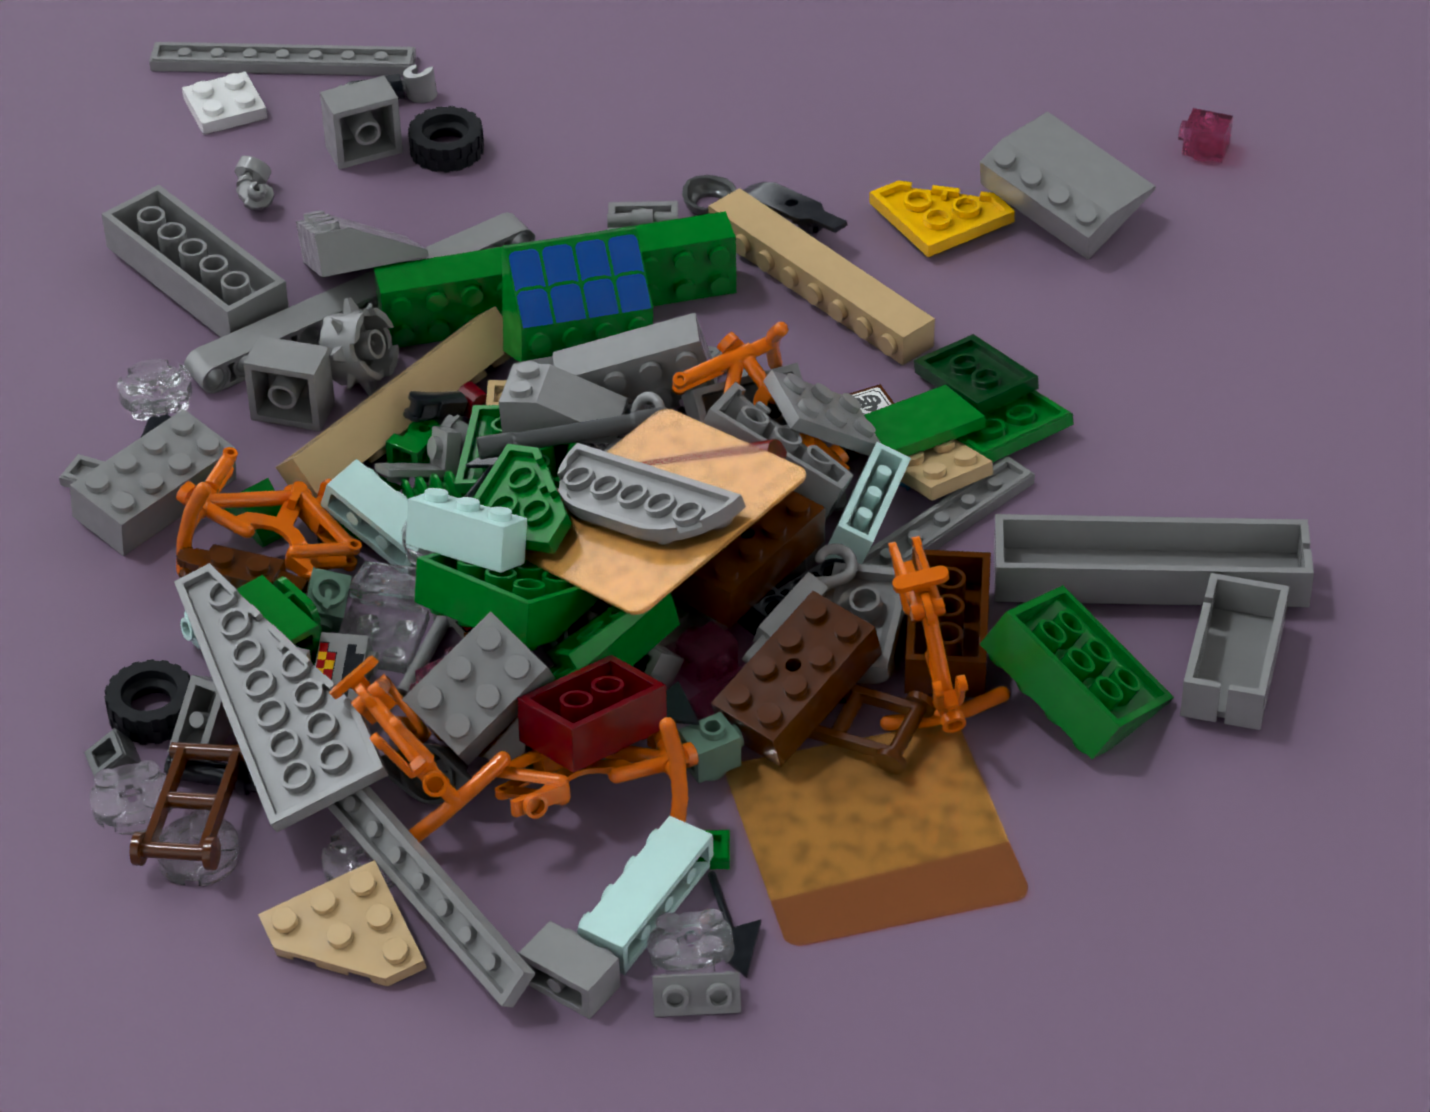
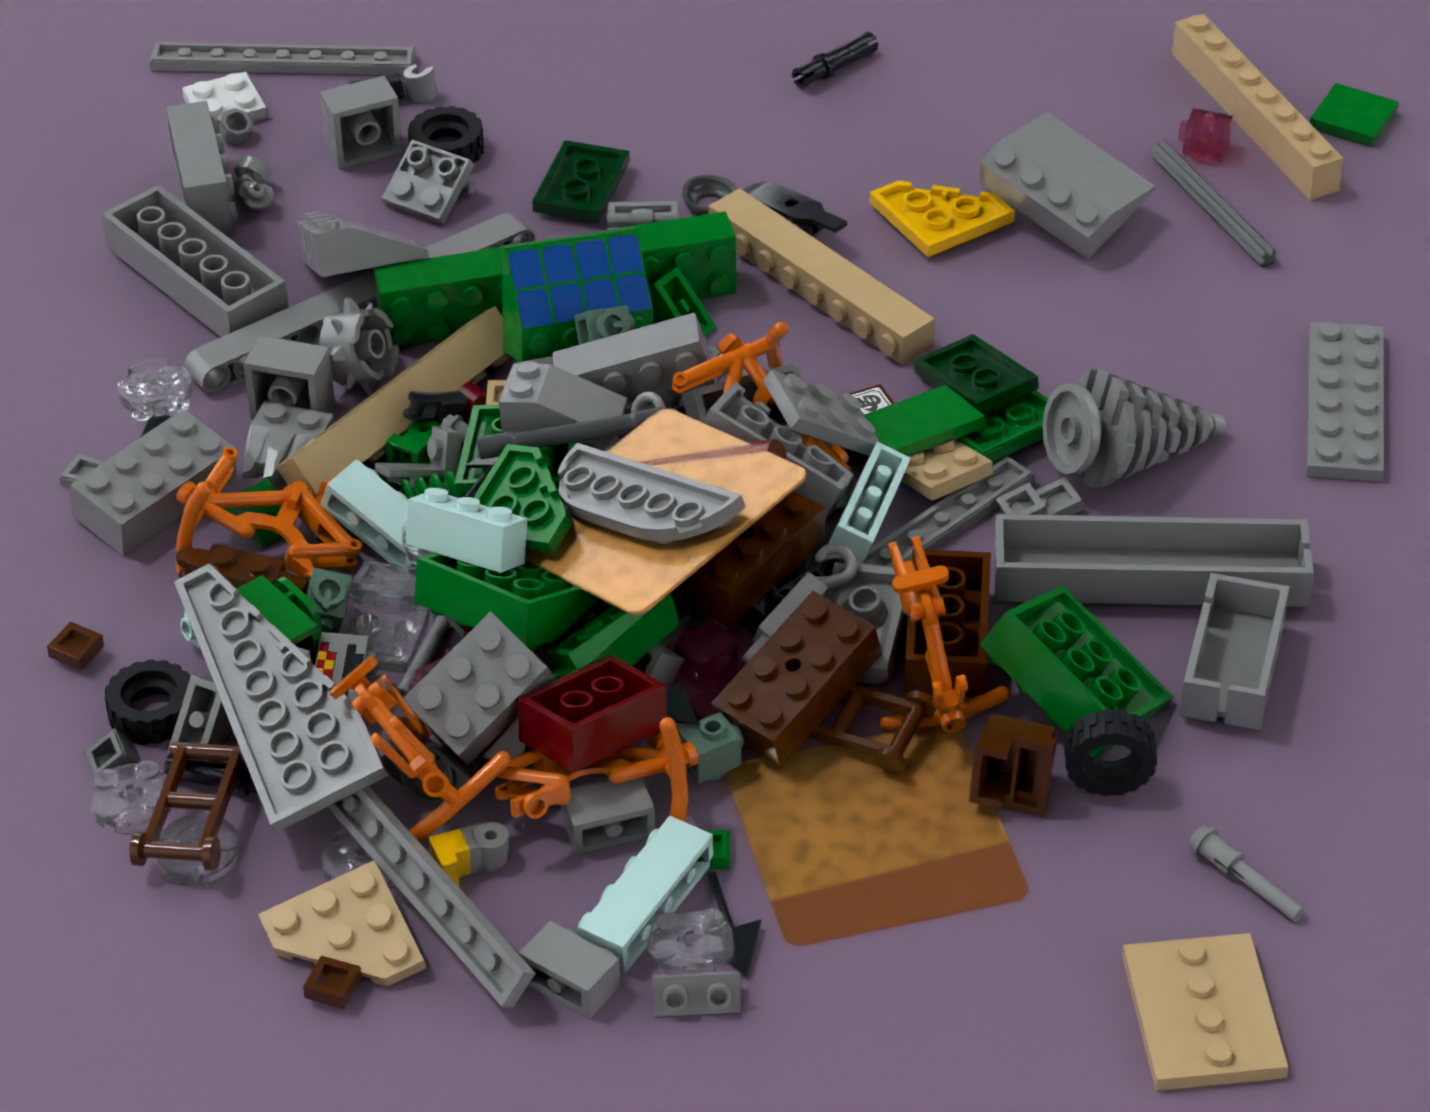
(75, 645): none -> reddish brown plate
(202, 164): none -> light grey brick
(235, 125): none -> light grey tile
(278, 434): none -> light grey plate
(332, 982): none -> reddish brown plate
(429, 182): none -> light grey plate
(470, 851): none -> leg
(581, 181): none -> dark green plate
(603, 323): none -> sand green brick
(608, 814): none -> light grey brick
(675, 298): none -> green slope
(825, 65): none -> black pin
(1014, 765): none -> reddish brown plate
(1053, 499): none -> light grey slope
(1110, 729): none -> black tyre
(1117, 427): none -> light grey plant
(1204, 1012): none -> tan plate
(1208, 843): none -> light grey pin
(1214, 203): none -> dark grey axle
(1257, 107): none -> tan brick
(1345, 402): none -> light grey plate
(1354, 114): none -> green tile

